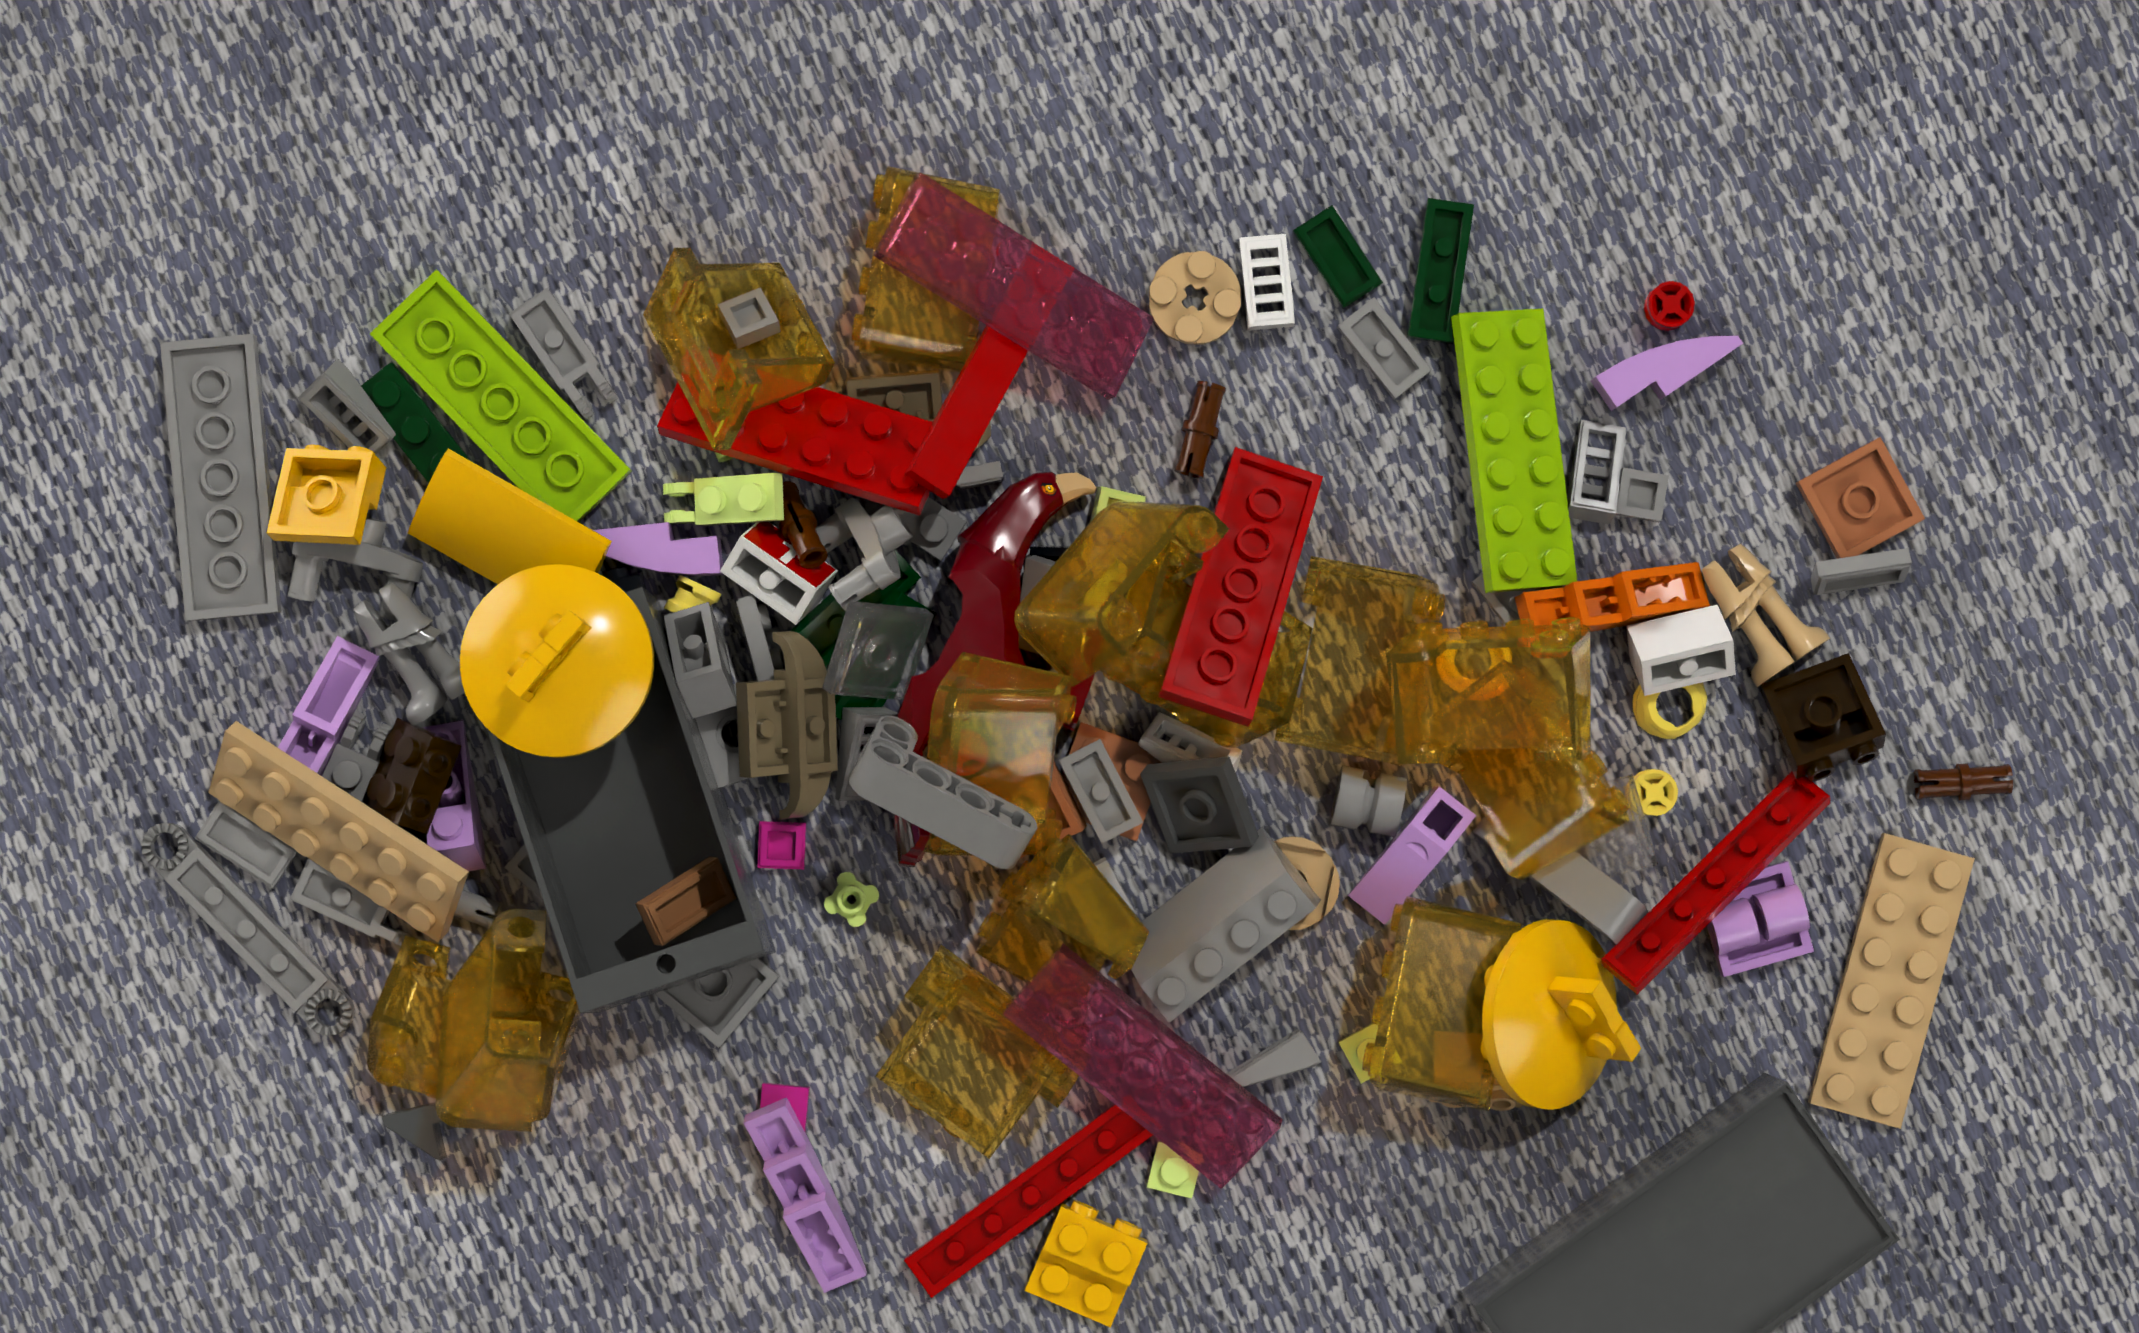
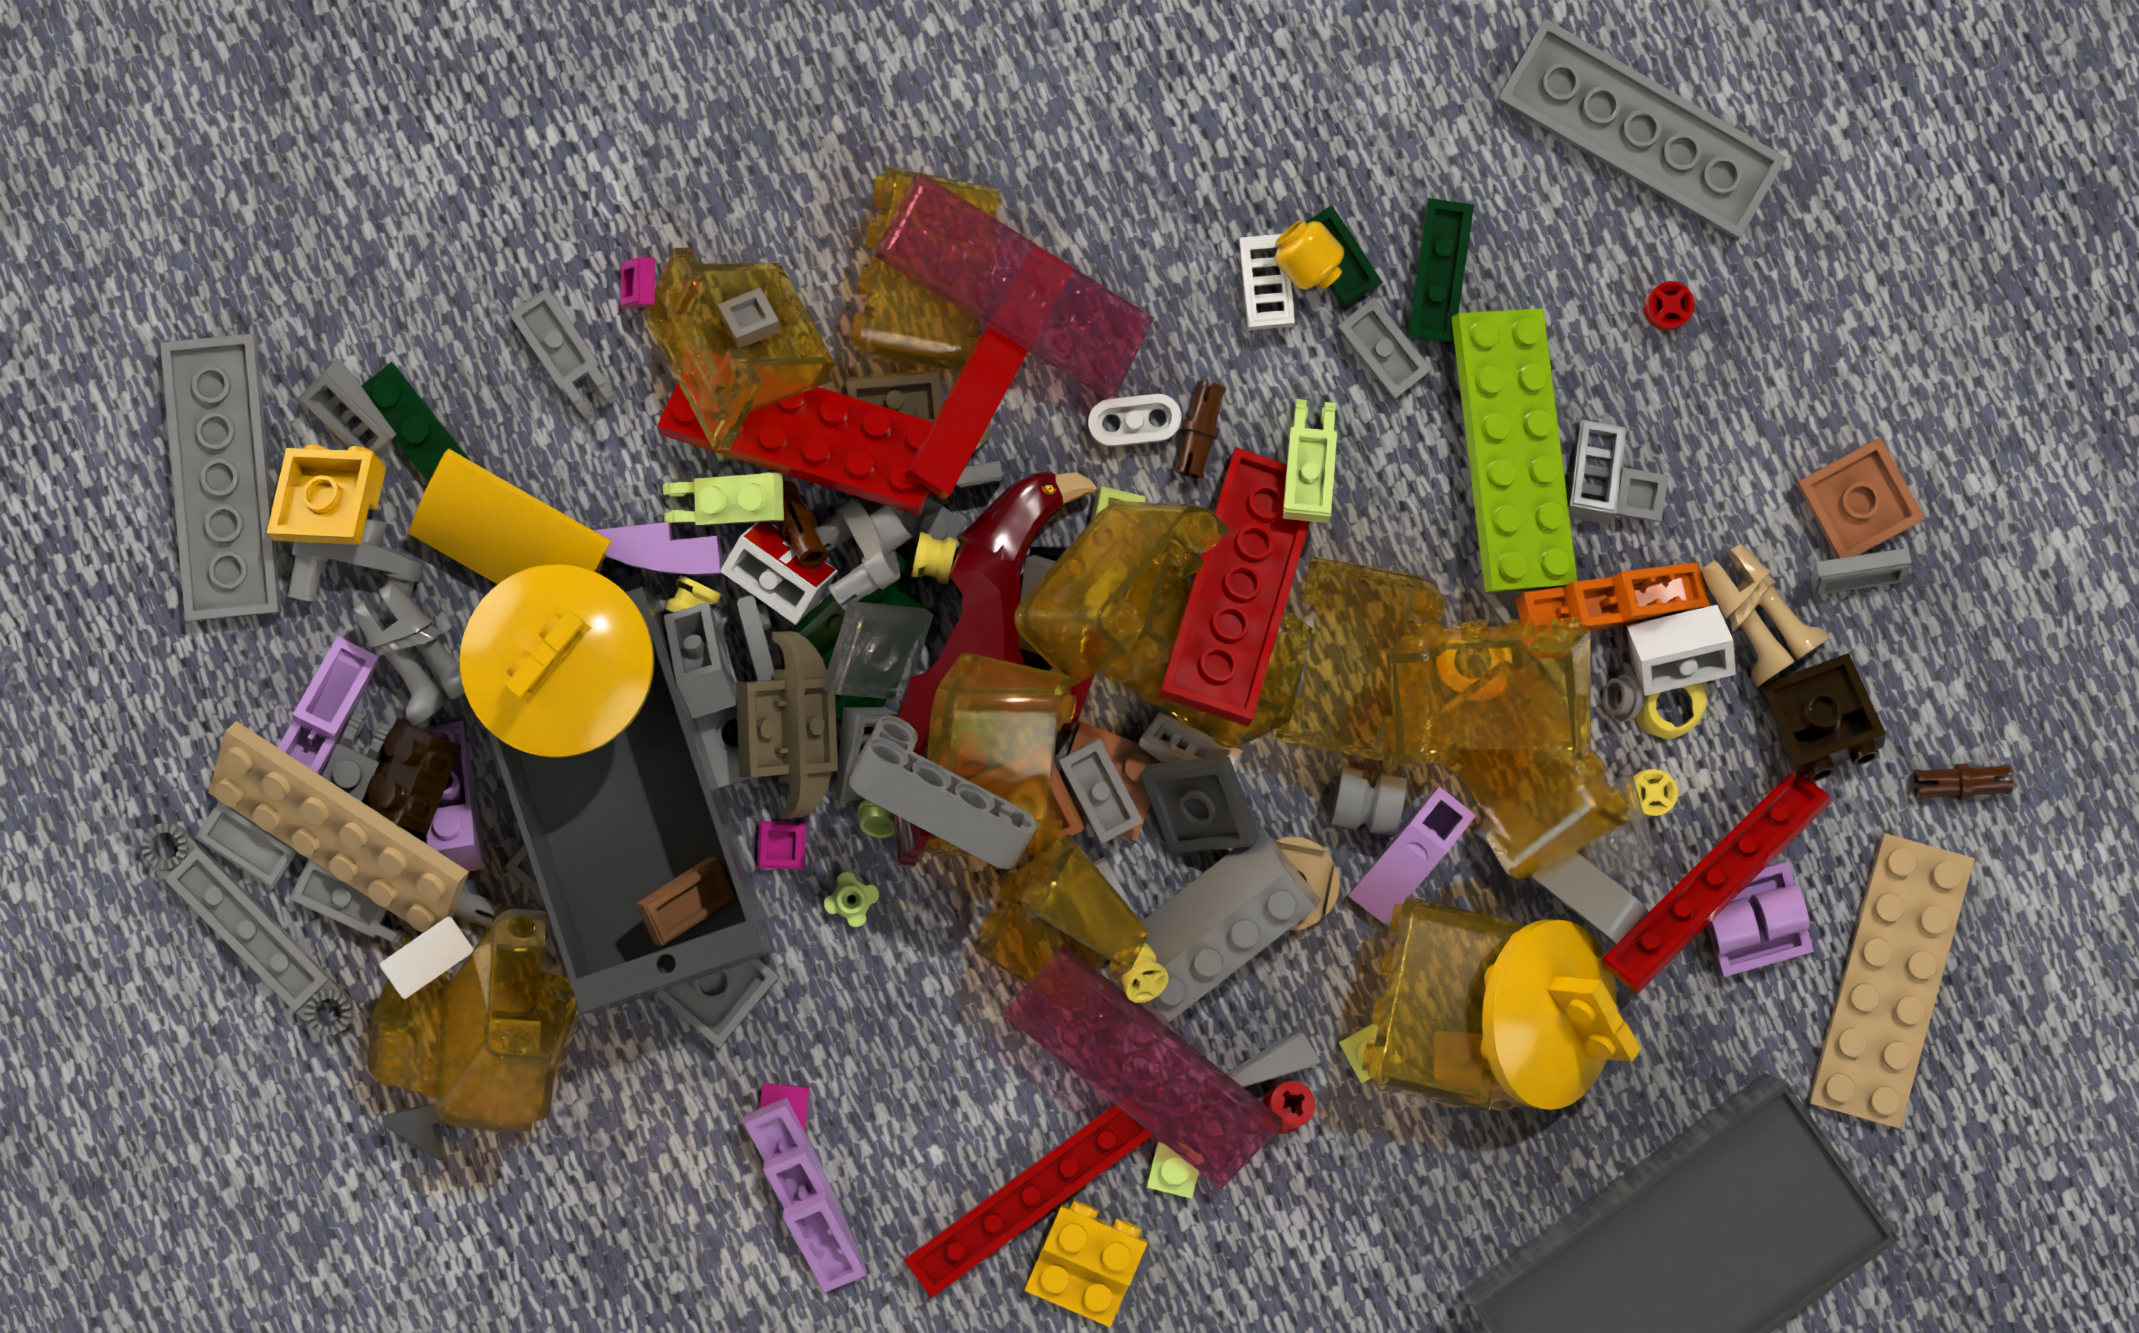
(426, 957): none -> white sticker
(499, 399): lime plate -> none
(637, 283): none -> dark pink tile
(875, 820): none -> yellowish green plate
(934, 557): none -> light yellow wheel
(968, 1059): clear yellow windscreen -> none
(1134, 420): none -> white plate
(1145, 978): none -> light yellow wheel
(1189, 324): tan plate -> none
(1299, 1096): none -> red wheel
(1309, 255): none -> yellow head
(1310, 466): none -> yellowish green hinge
(1623, 697): none -> light grey plate
(1641, 129): none -> light grey plate
(1662, 368): lavender slope -> none

